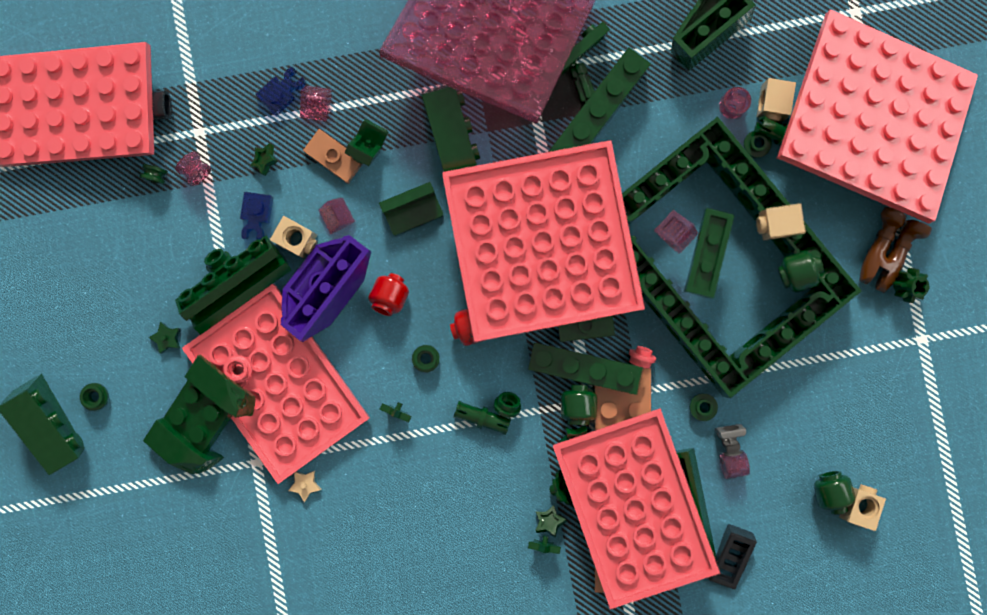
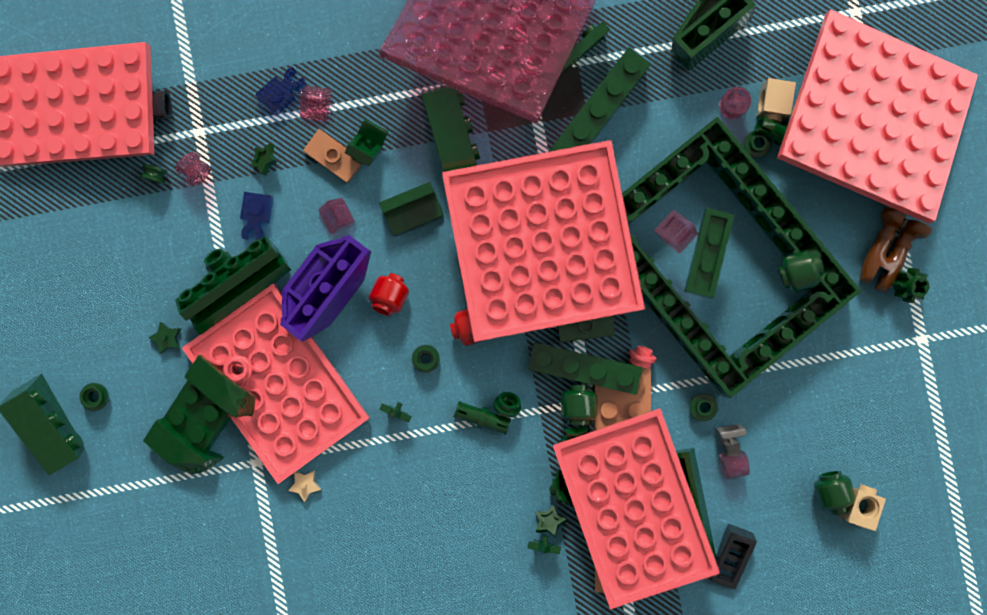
(284, 232): tan brick -> none
(582, 83): dark green axle -> none
(780, 222): tan brick -> none

